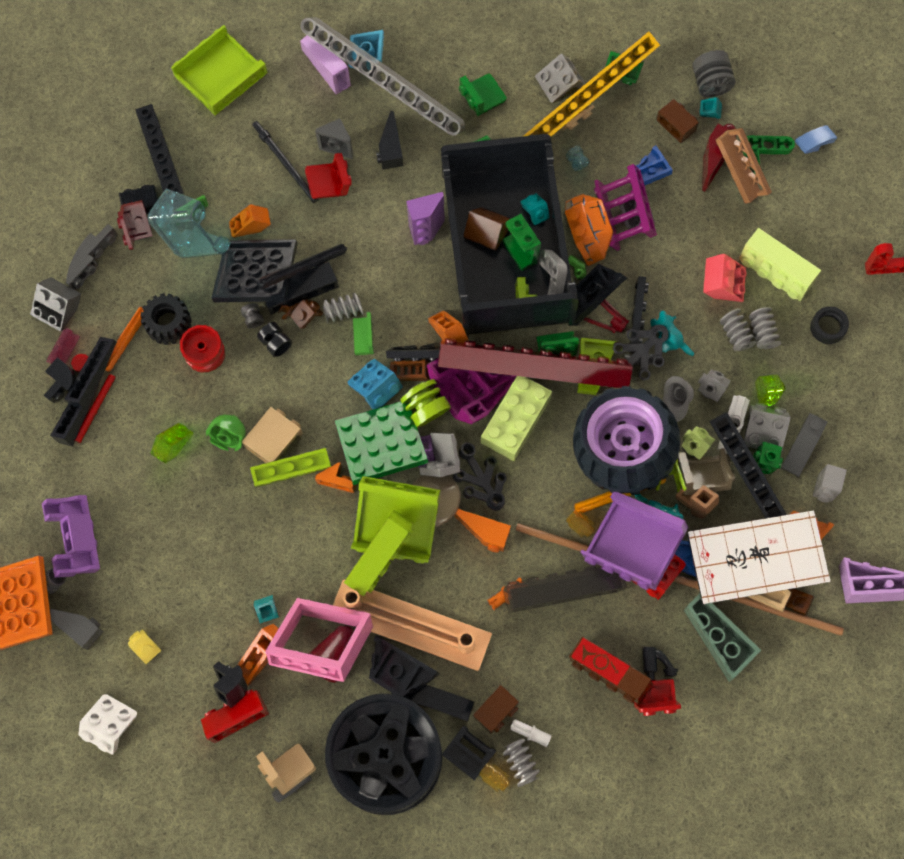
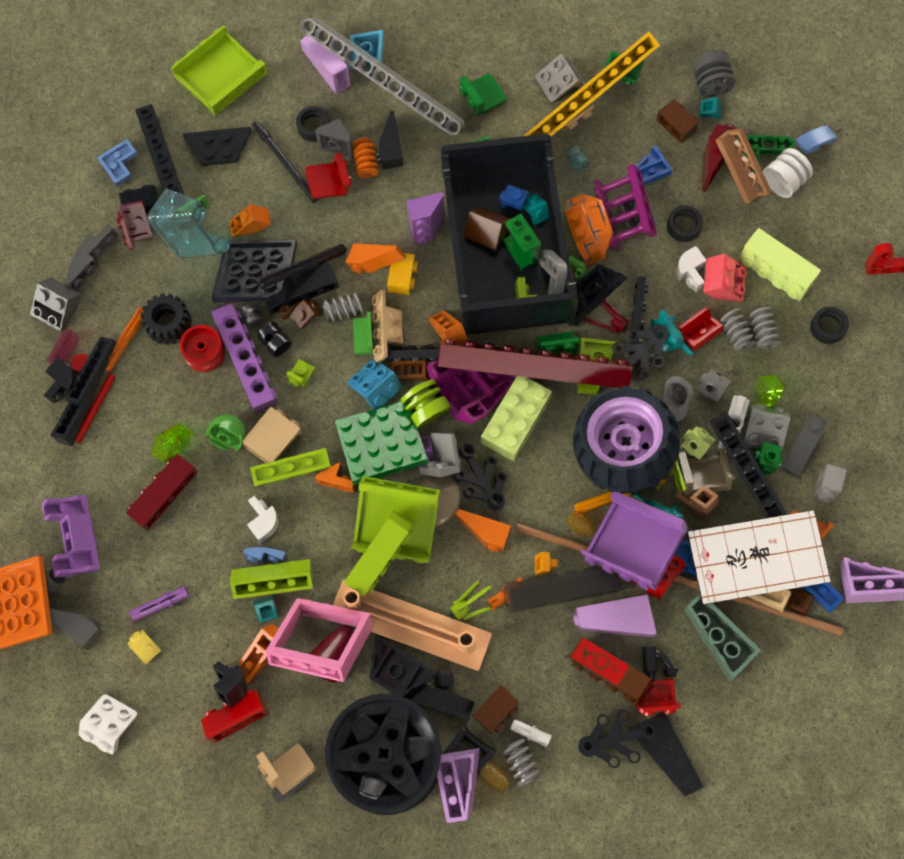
(114, 161): none -> medium blue plate
(159, 603): none -> medium lavender pin
(161, 492): none -> dark red brick
(218, 146): none -> black wing
(259, 400): none -> medium lavender brick
(259, 554): none -> medium blue slope
(266, 523): none -> white brick
(271, 579): none -> lime brick
(300, 374): none -> lime bracket
(310, 111): none -> black tyre
(365, 158): none -> orange piece
(369, 257): none -> orange slope
(386, 325): none -> tan bracket
(401, 275): none -> yellow brick
(444, 679): none -> black tile
(457, 783): none -> lavender wedge
(461, 607): none -> lime plant
(513, 197): none -> blue bracket
(544, 564): none -> light orange tile
(614, 740): none -> black plant
(619, 617): none -> lavender slope
(669, 754): none -> black wing
(687, 211): none -> black tyre
(688, 266): none -> white brick
(700, 329): none -> red bracket
(788, 172): none -> white wheel
(825, 595): none -> blue plate

